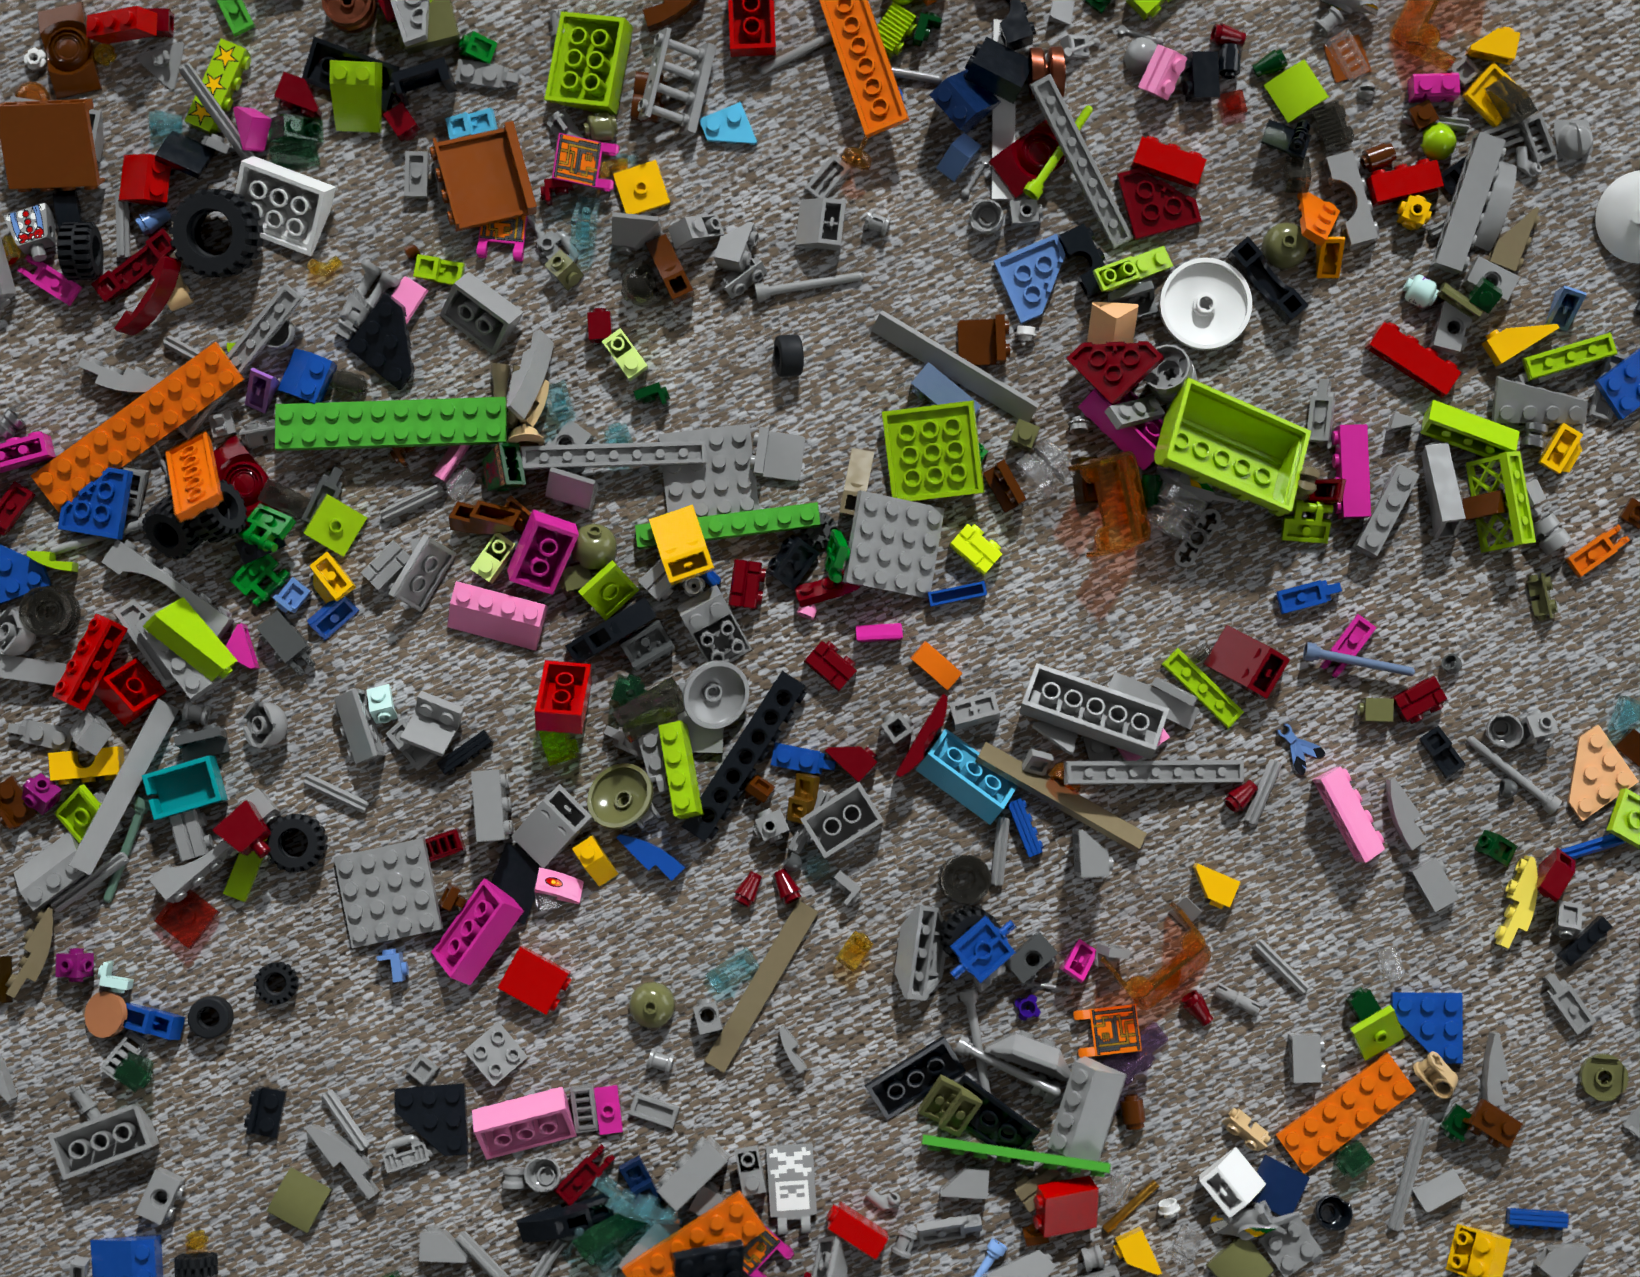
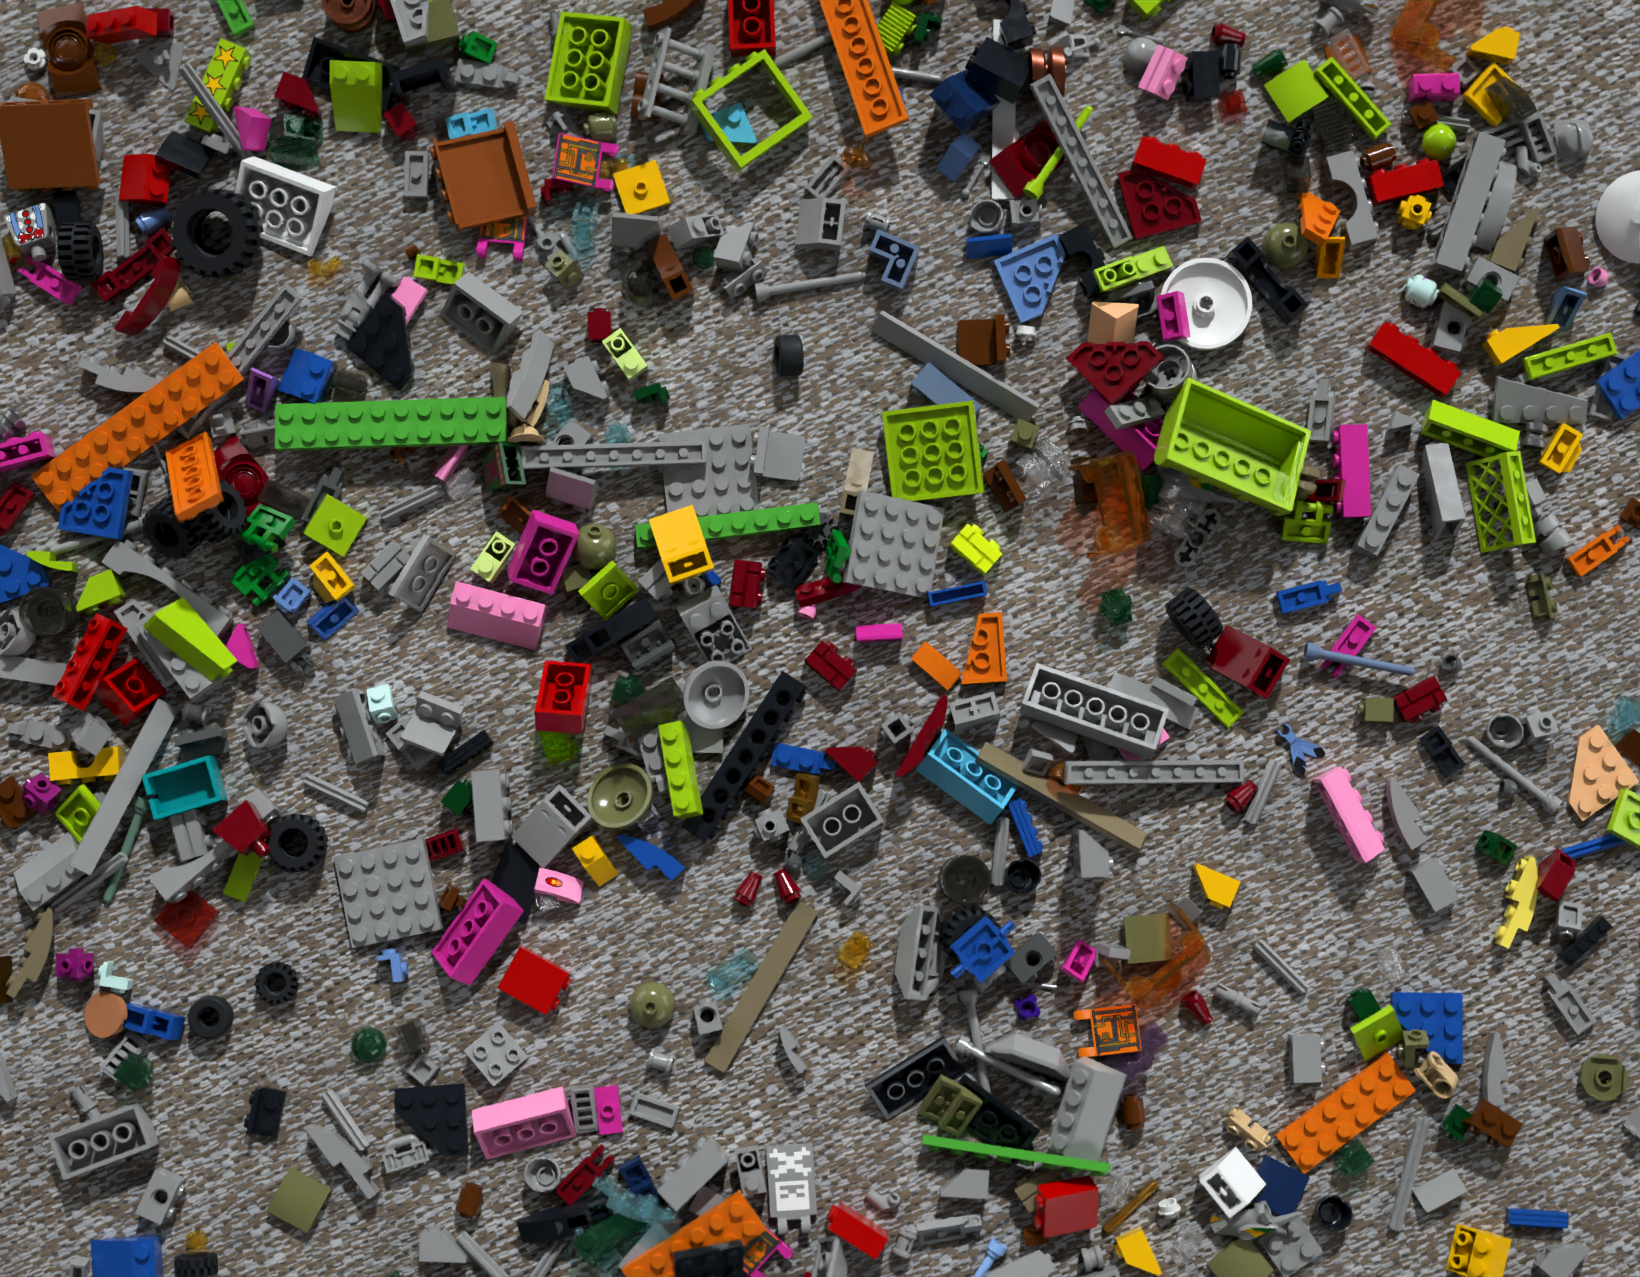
(99, 591): none -> lime slope
(164, 121): clear light blue cone -> none
(368, 1044): none -> clear green hair
(413, 1037): none -> clear smoke brick
(459, 797): none -> dark green brick
(469, 1200): none -> reddish brown brick
(483, 518): reddish brown slope -> none
(513, 1178): light grey wheel -> none
(585, 380): none -> light grey slope
(703, 257): none -> clear green plate
(740, 162): none -> lime window
(898, 255): none -> sand blue brick
(987, 651): none -> orange wing
(988, 246): none -> blue slope
(1030, 873): none -> black hair
(1116, 607): none -> clear green brick
(1147, 937): none -> olive slope
(1173, 316): none -> dark pink slope
(1194, 618): none -> black tyre
(1352, 98): none -> lime brick
(1410, 1041): none -> olive bracket
(1484, 505): reddish brown slope -> none
(1566, 253): none -> reddish brown slope
(1602, 277): none -> bright pink hinge

